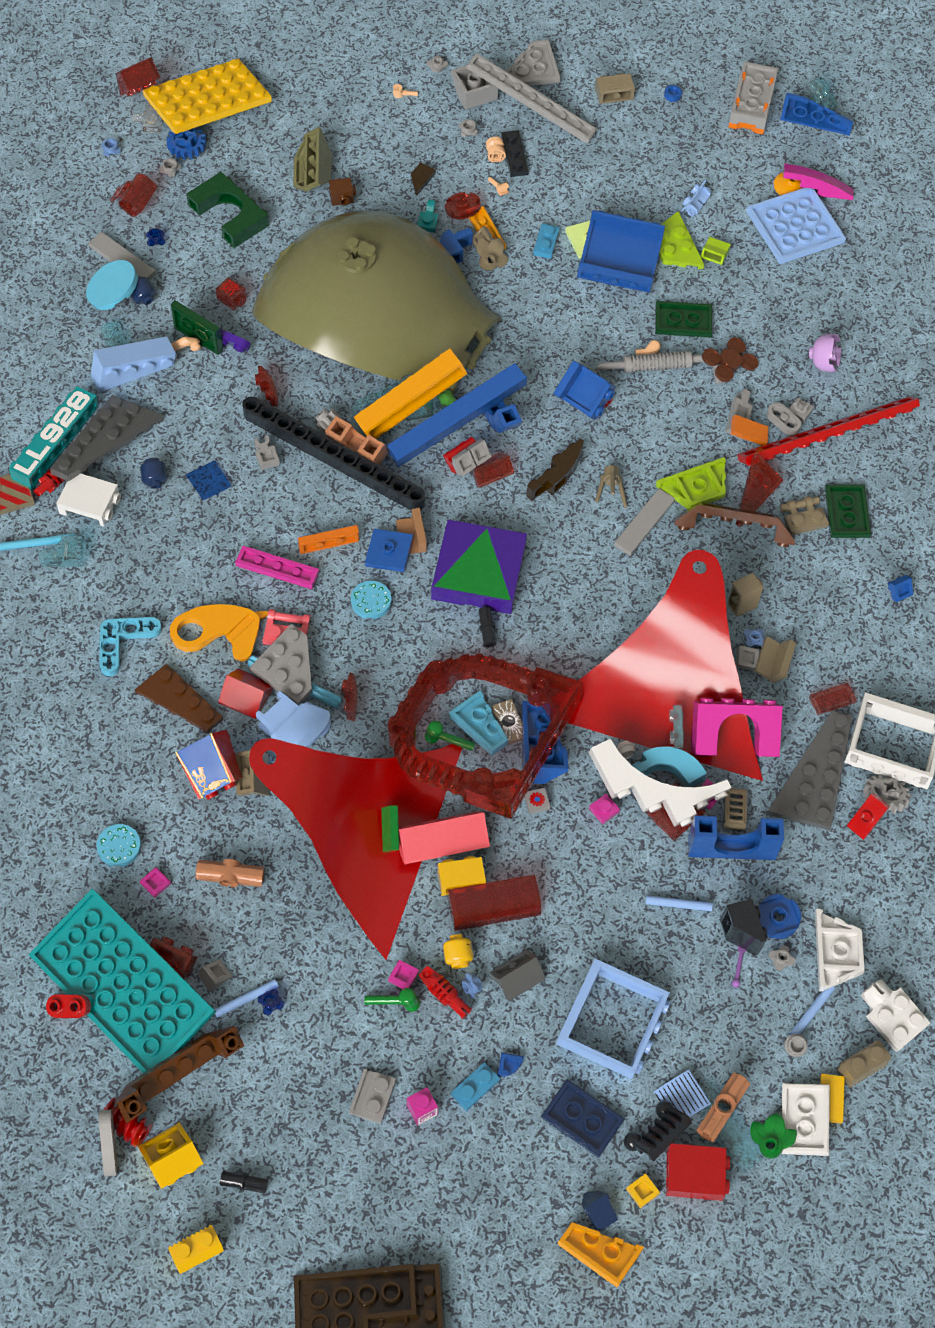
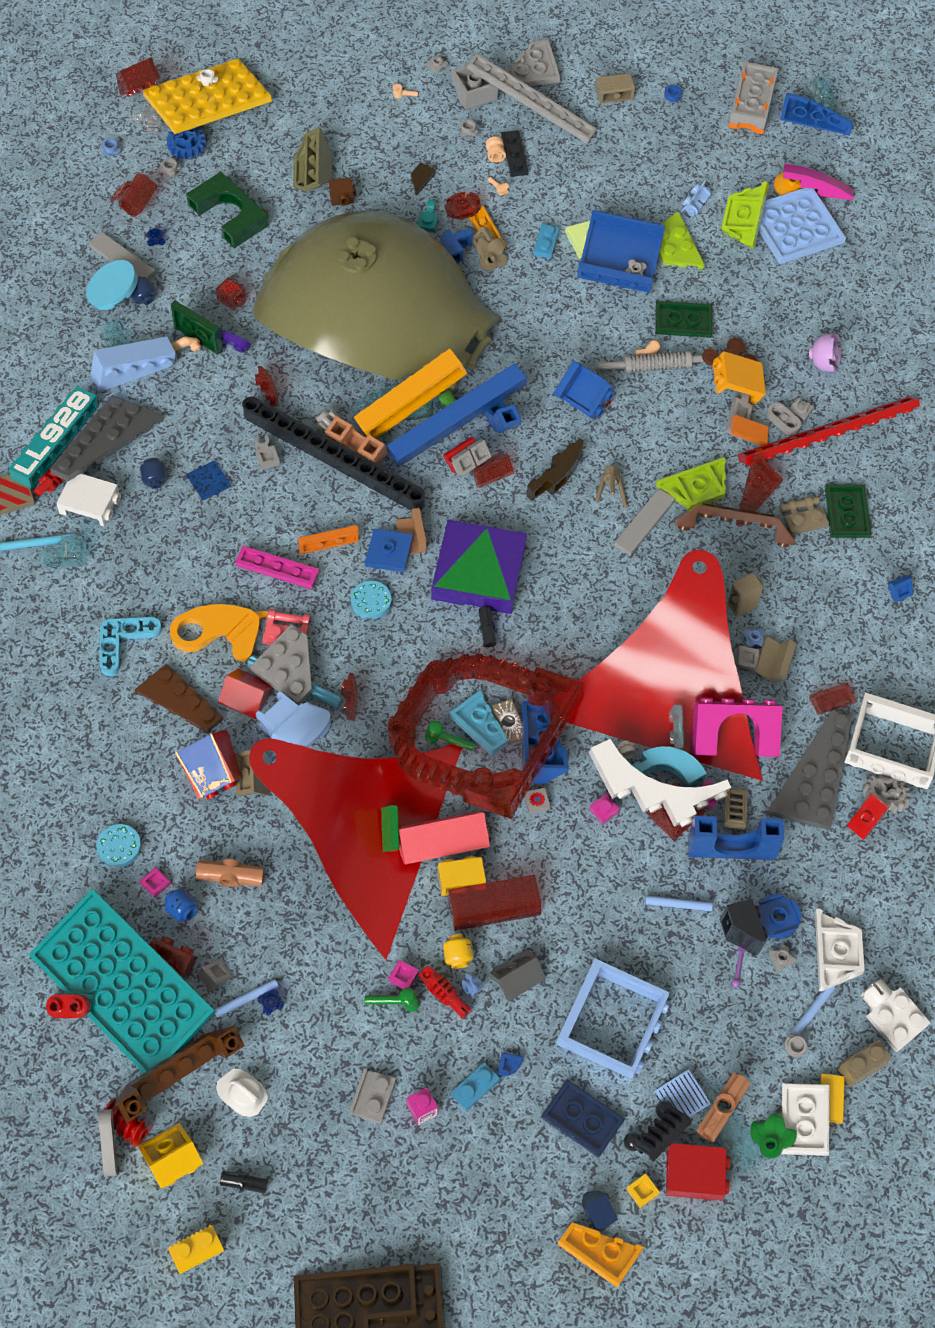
(181, 905): none -> blue head
(207, 77): none -> white plate
(242, 1092): none -> white piece
(633, 264): none -> light grey plate
(715, 250): lime piece -> none
(739, 375): none -> light orange panel
(744, 214): none -> lime wing

